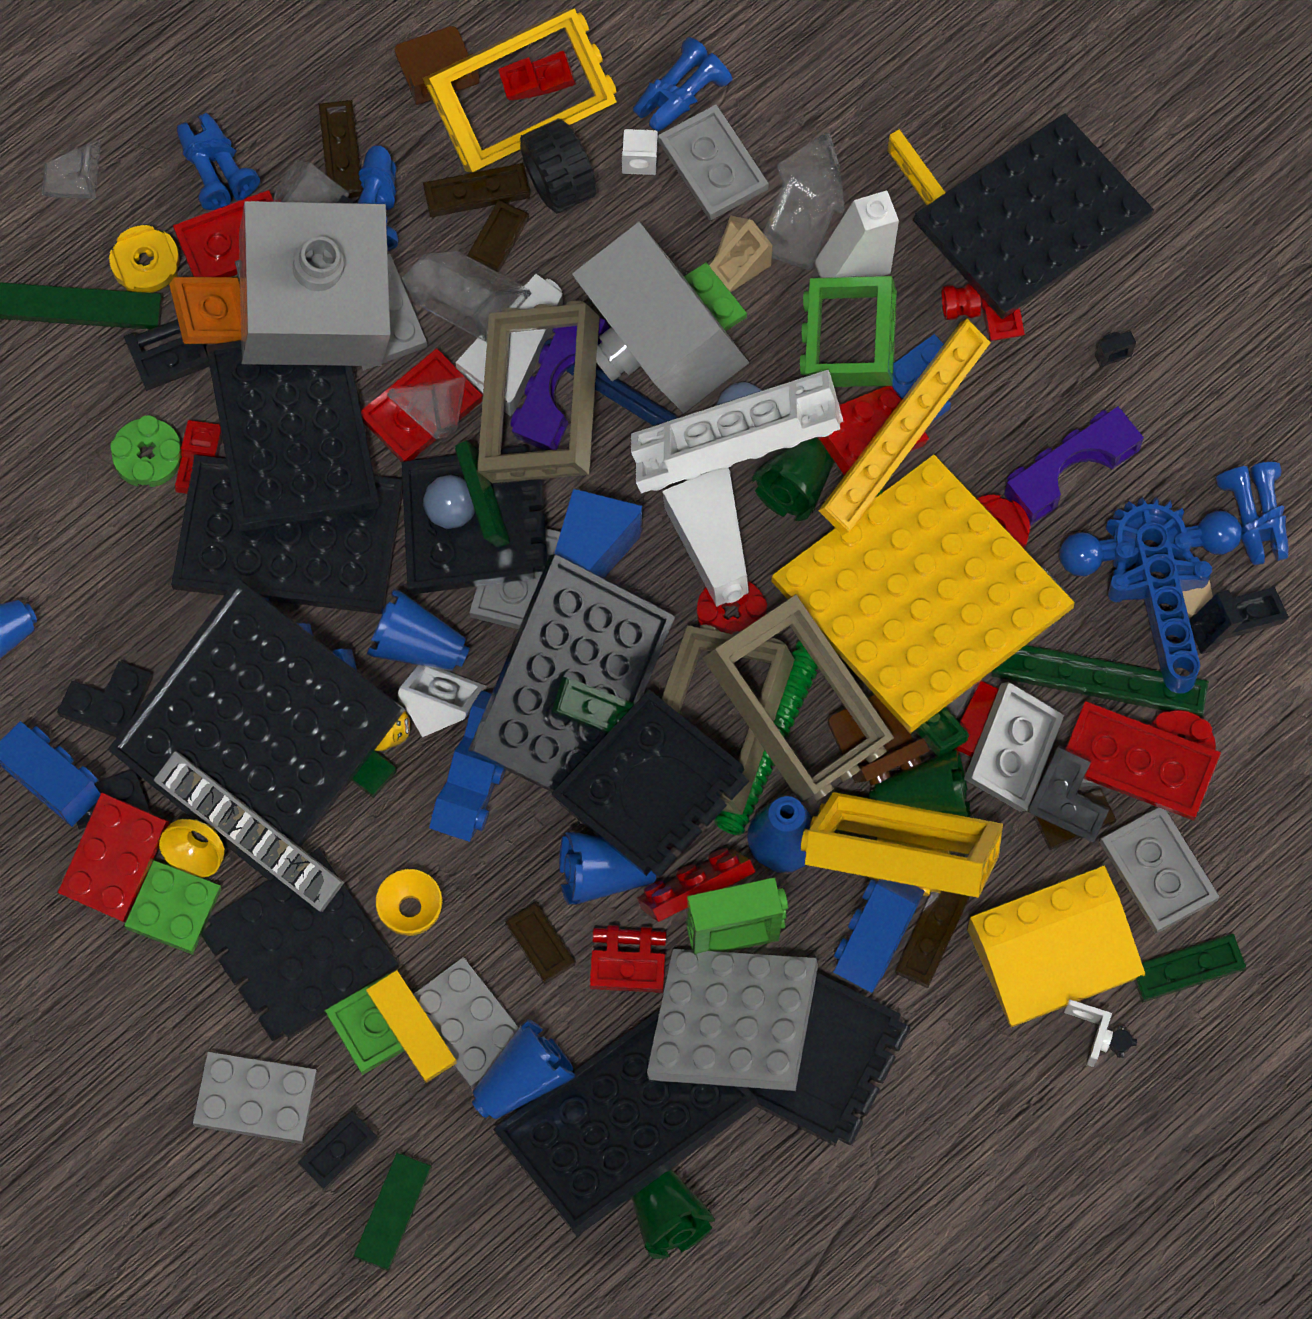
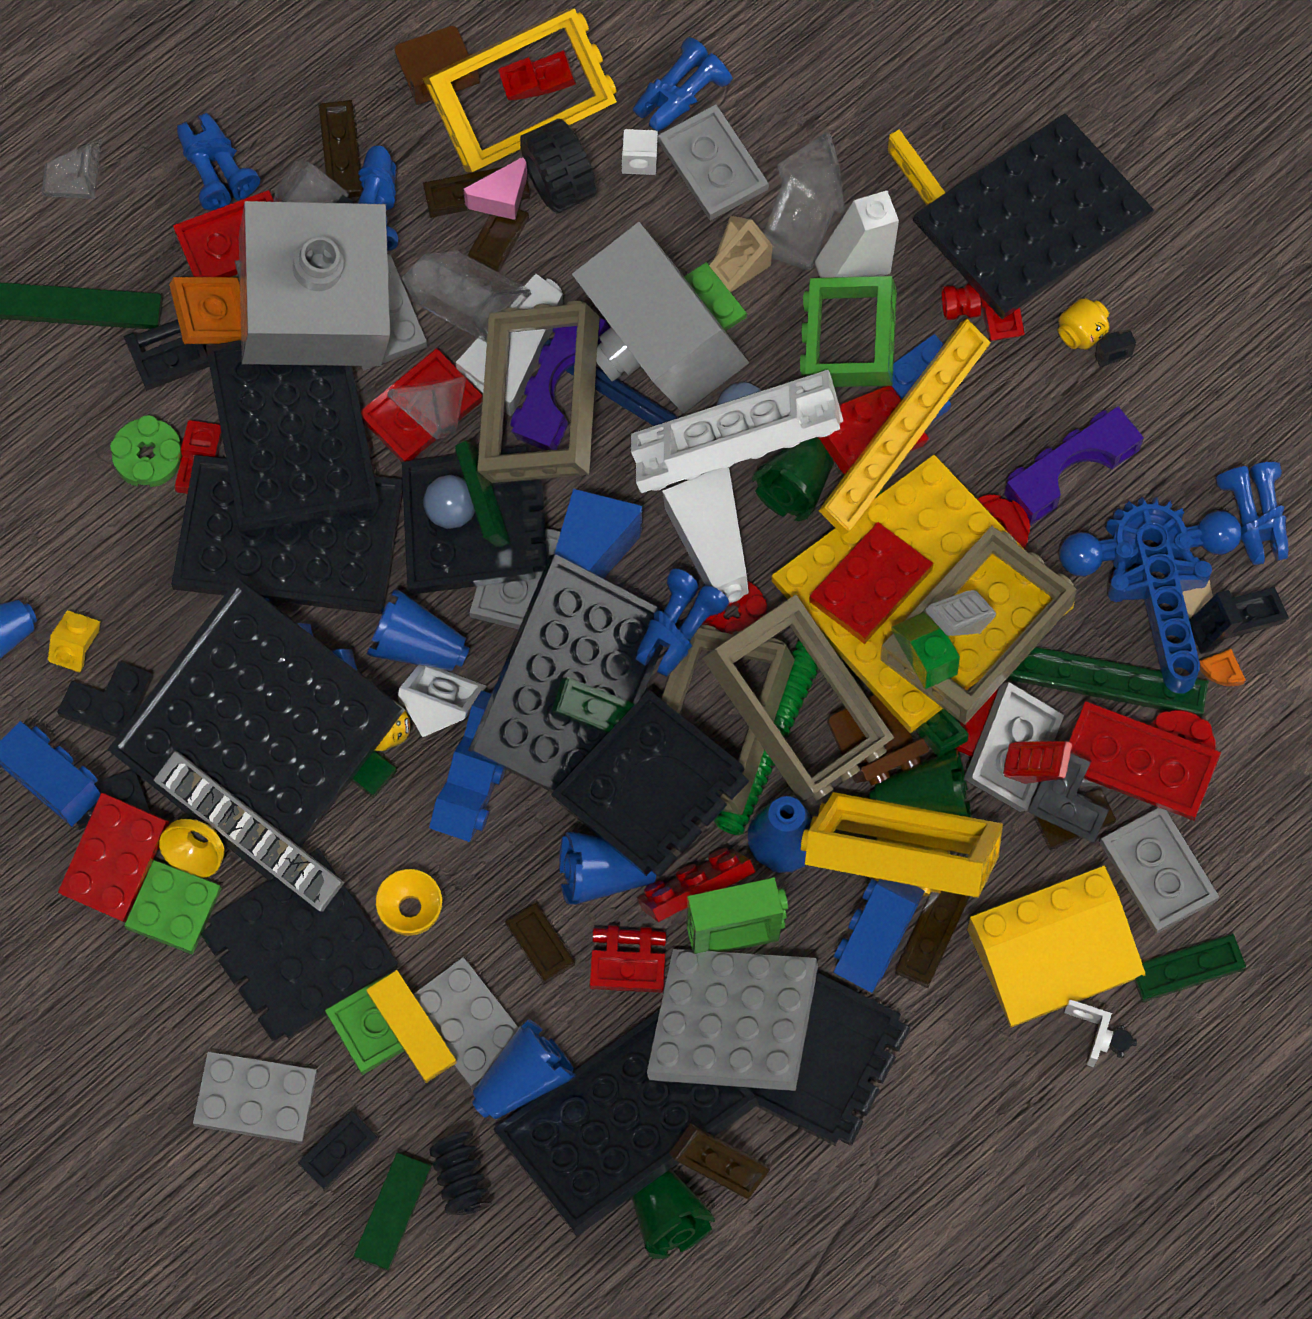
(72, 640): none -> yellow bracket
(153, 243): yellow plate -> none
(458, 1174): none -> black piece
(499, 191): none -> bright pink slope
(663, 629): none -> blue piece
(719, 1161): none -> dark brown tile
(871, 582): none -> red plate
(927, 649): none -> green slope
(962, 614): none -> light grey slope
(1031, 566): none -> dark tan door
(1032, 761): none -> red slope
(1083, 324): none -> yellow head
(1223, 669): none -> orange tile

